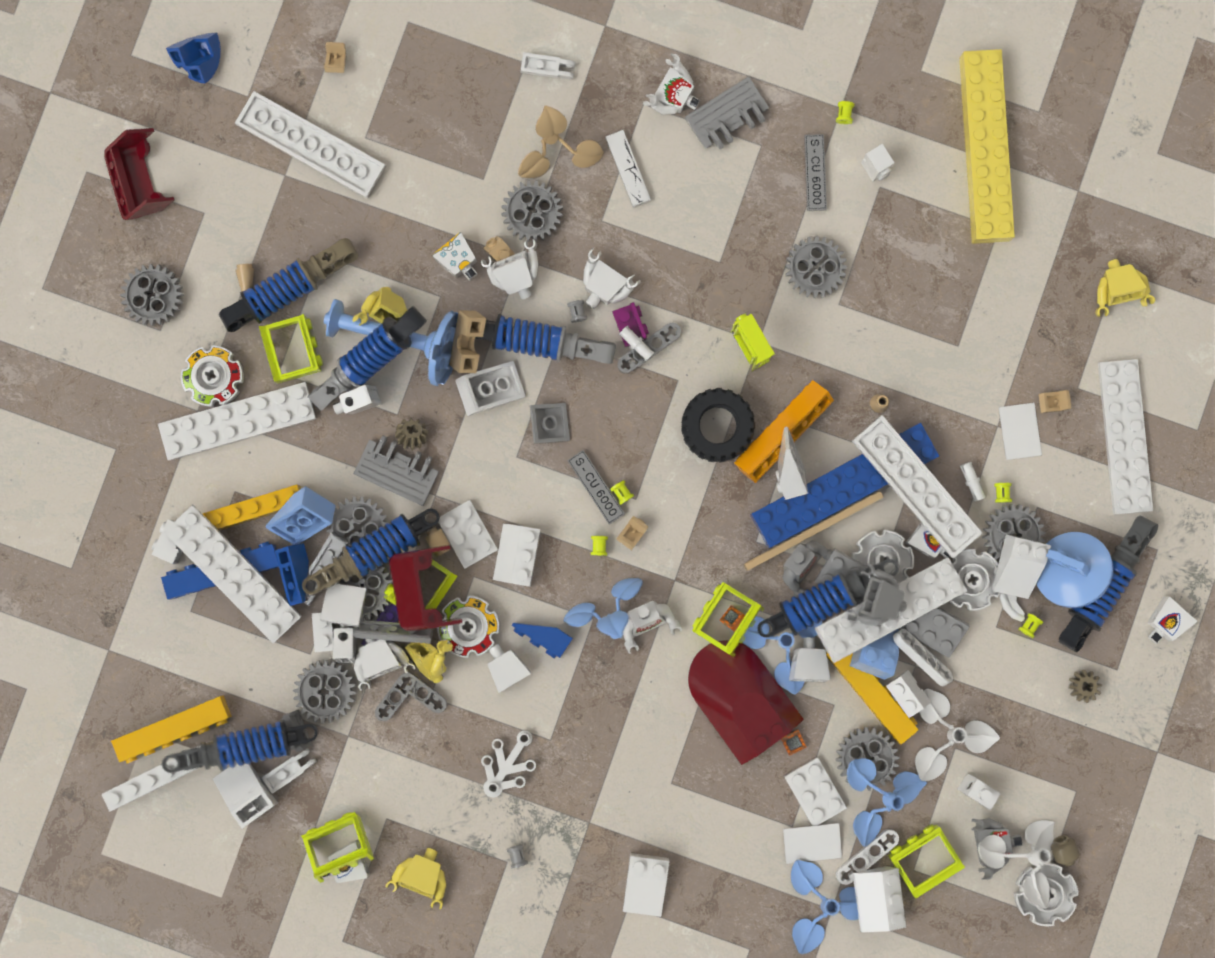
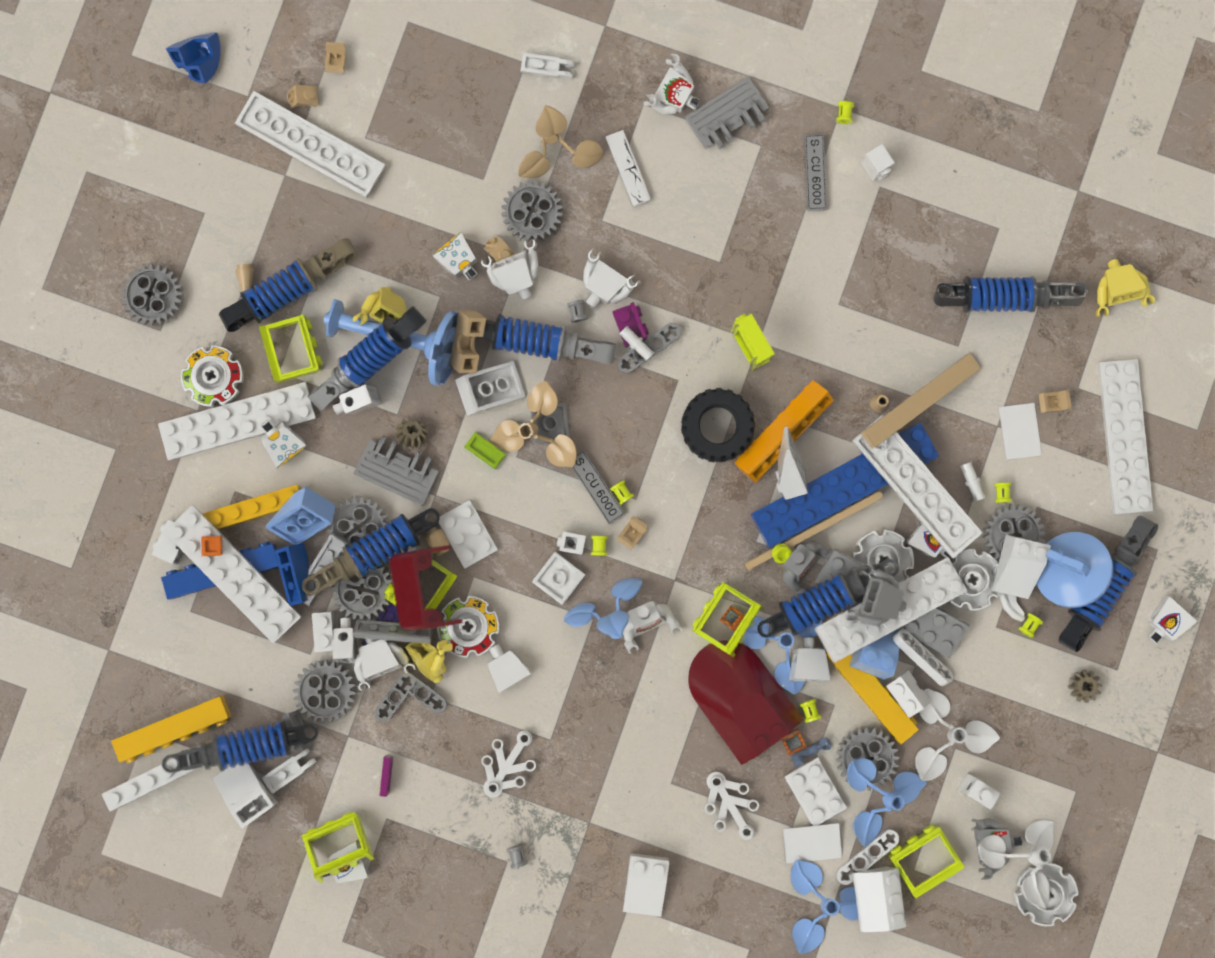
(130, 175): dark red windscreen -> none
(212, 545): none -> orange tile
(281, 442): none -> white torso
(303, 96): none -> tan bracket
(343, 605): white tile -> none
(386, 776): none -> magenta tile
(421, 876): light yellow torso -> none
(485, 450): none -> lime tile
(511, 435): none -> tan plant
(517, 554): white slope -> none
(549, 637): blue slope -> none
(558, 578): none -> white plate
(578, 546): none -> white brick
(729, 802): none -> white plant
(781, 553): none -> neon yellow tile
(798, 757): none -> sand blue arm
(810, 717): none -> neon yellow bush
(827, 279): light grey gear -> none
(920, 401): none -> tan tile
(986, 146): light yellow brick -> none
(1008, 294): none -> piece
(1064, 850): dark tan head -> none

